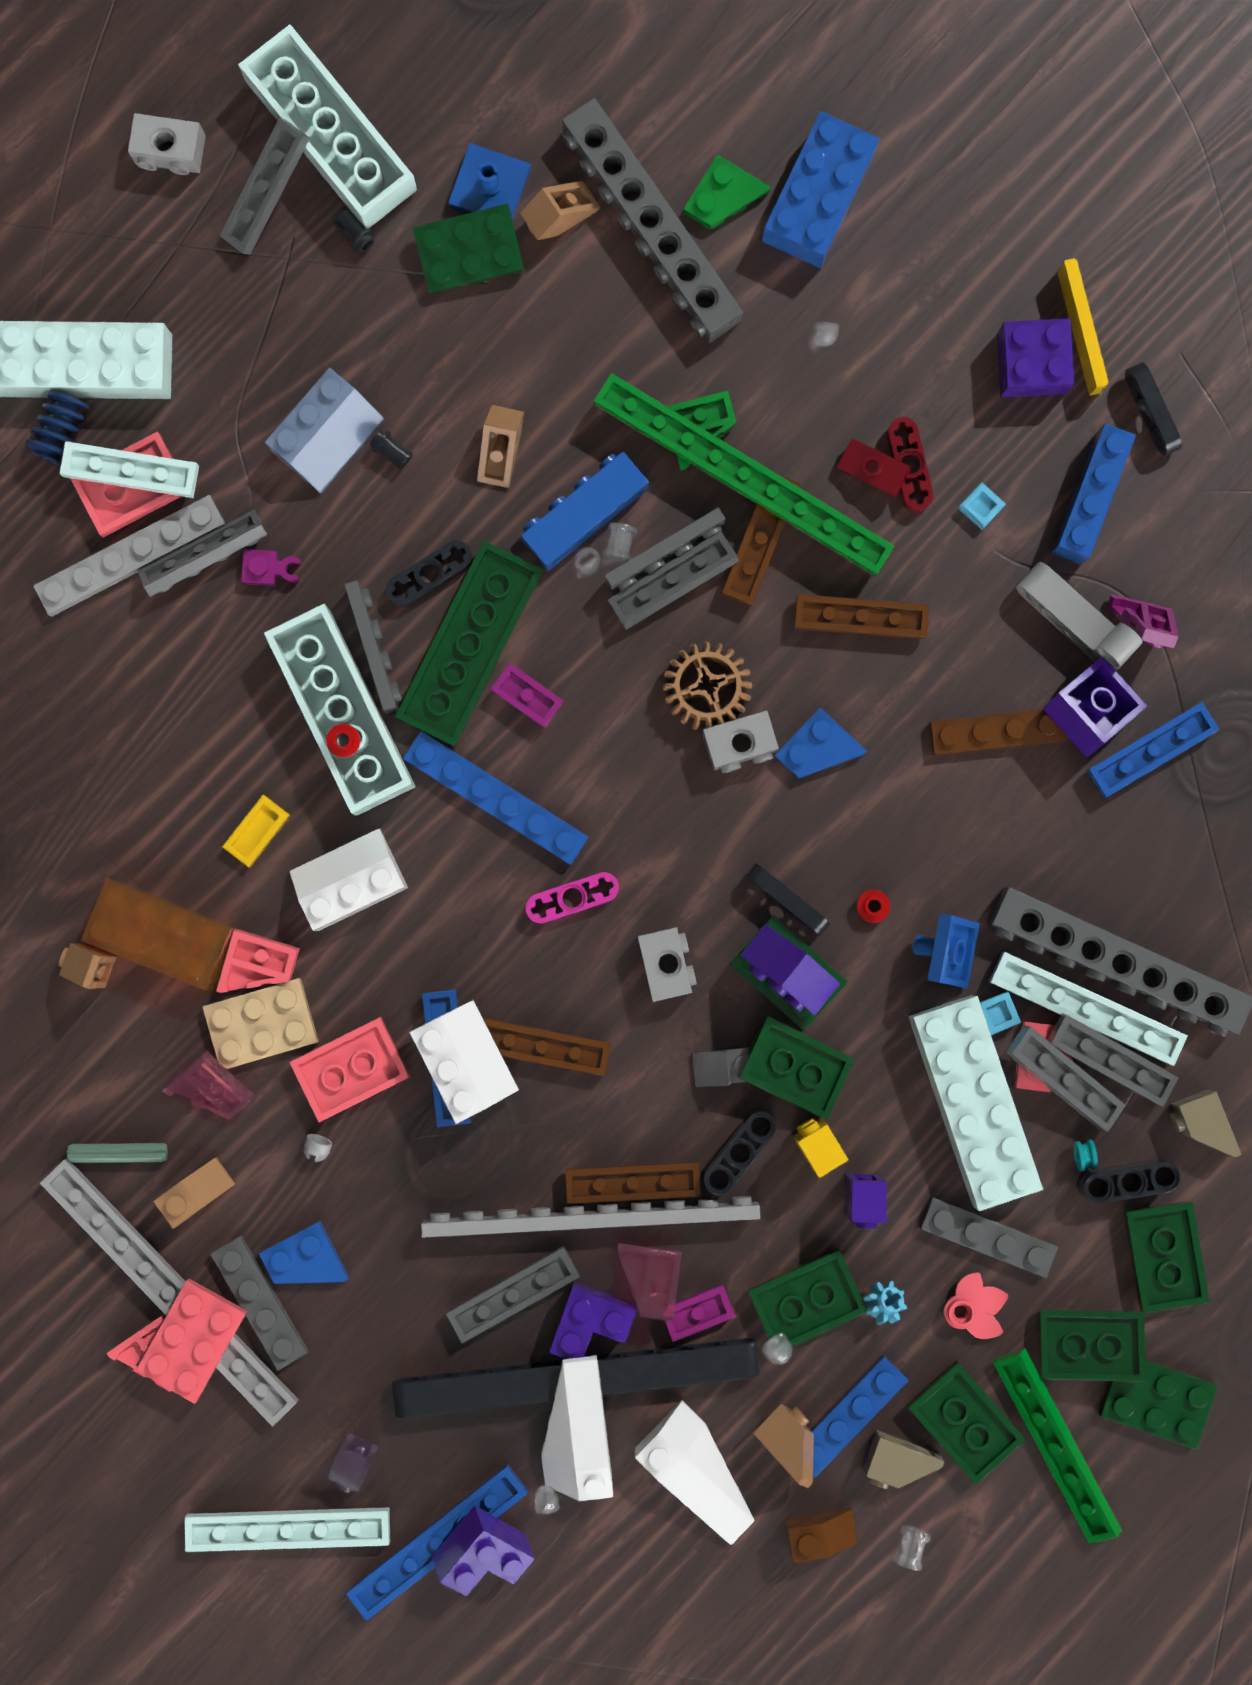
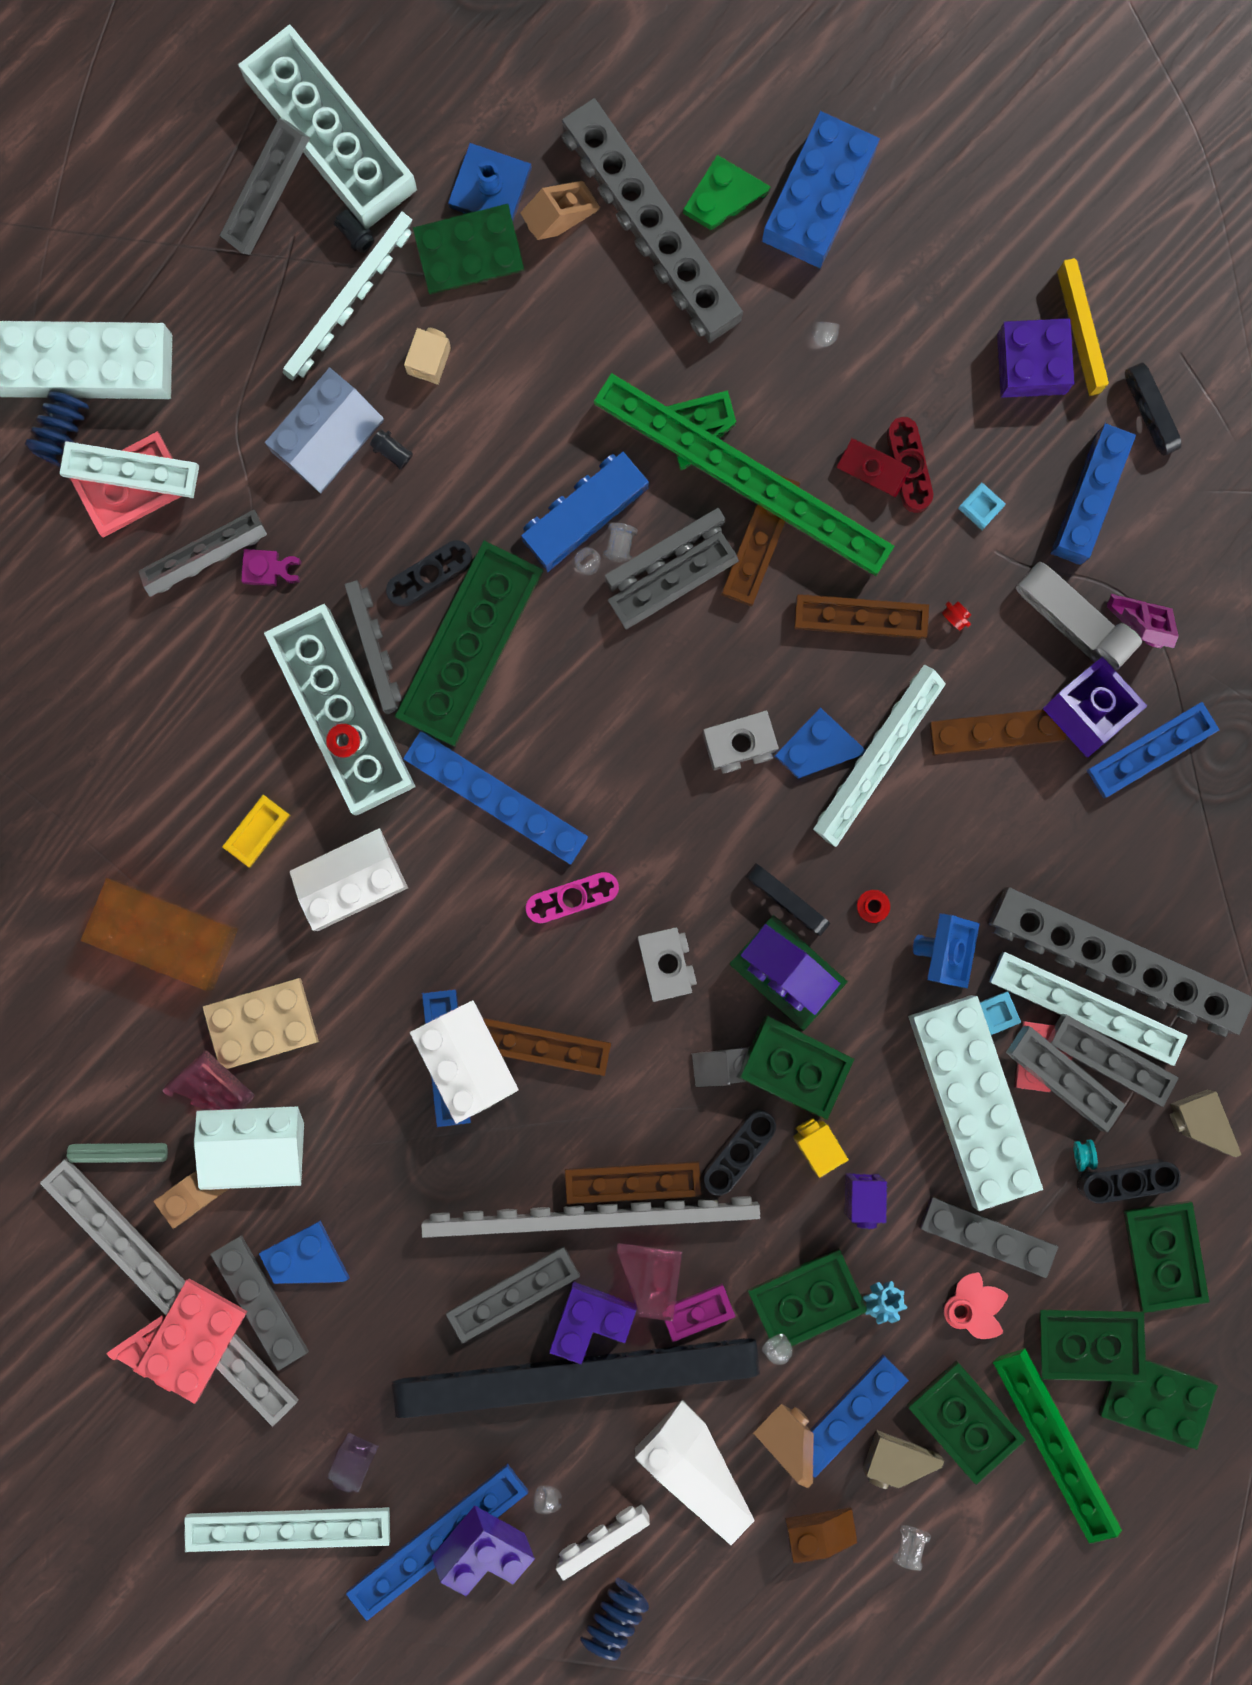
(86, 966): medium nougat slope -> none
(128, 556): light grey plate -> none
(152, 132): light grey brick -> none
(249, 1148): none -> light aqua slope
(256, 962): coral wing -> none
(317, 1146): light grey hinge -> none
(349, 1069): coral plate -> none
(358, 287): none -> light aqua plate
(427, 355): none -> tan brick
(500, 445): medium nougat slope -> none
(527, 695): magenta plate -> none
(576, 1438): white wedge -> none
(601, 1541): none -> white plate
(616, 1622): none -> dark blue piece
(735, 676): medium nougat gear -> none
(879, 756): none -> light aqua plate
(957, 615): none -> red plate

